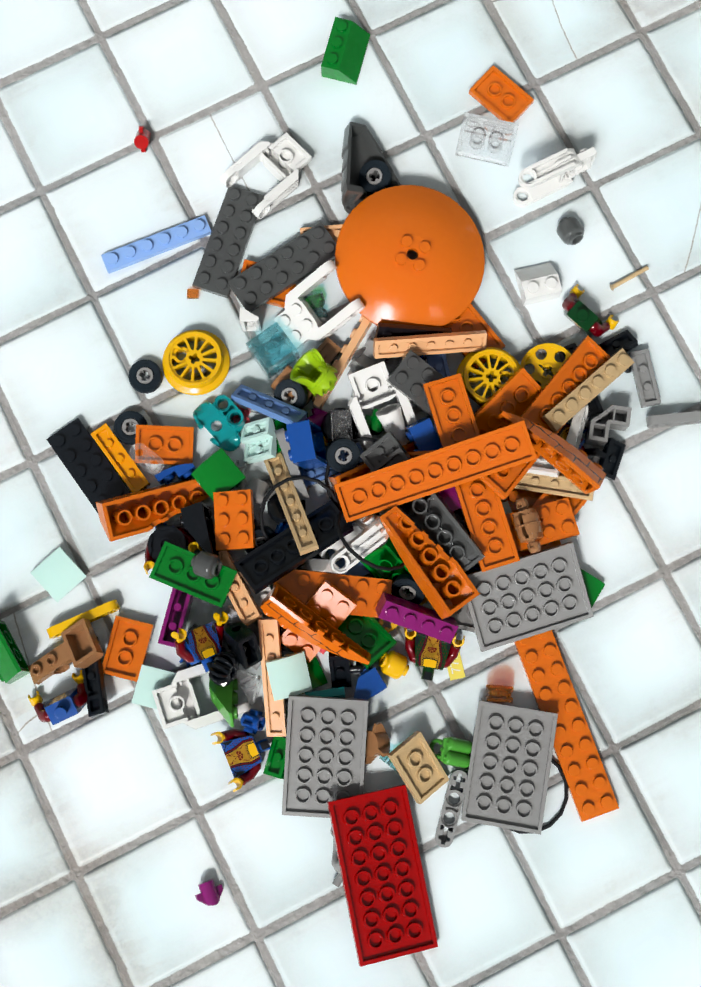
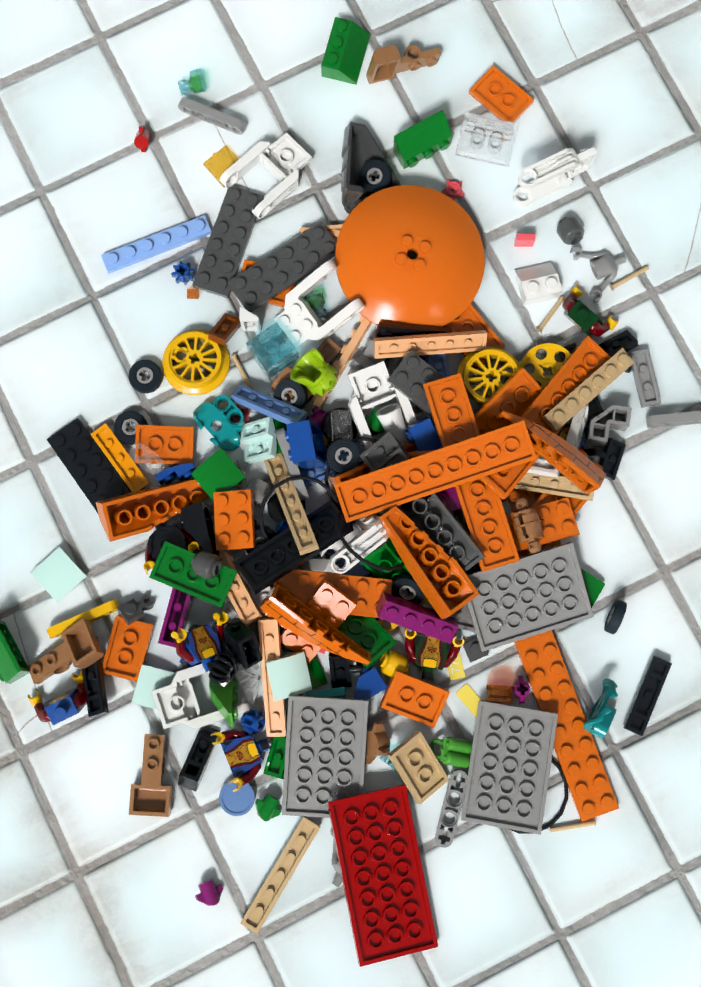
(133, 610): none -> dark grey plate
(151, 796): none -> medium nougat plate
(178, 271): none -> blue gear
(195, 83): none -> clear light blue piece
(198, 759): none -> black slope
(211, 116): none -> light grey beam
(220, 162): none -> clear yellow piece
(224, 329): none -> dark orange plate
(236, 802): none -> medium blue piece
(241, 370): none -> tan piece
(267, 808): none -> green piece
(280, 875): none -> tan plate
(388, 62): none -> medium nougat plate
(414, 698): none -> orange plate
(422, 140): none -> green slope
(453, 185): none -> coral plate
(469, 698): none -> light yellow sticker
(473, 650): none -> dark grey plate
(521, 689): none -> magenta piece
(524, 240): none -> coral tile
(550, 314): none -> tan piece
(572, 826): none -> tan piece
(602, 267): none -> light grey piece
(602, 713): none -> teal piece
(615, 616): none -> black bush
(647, 695): none -> black plate

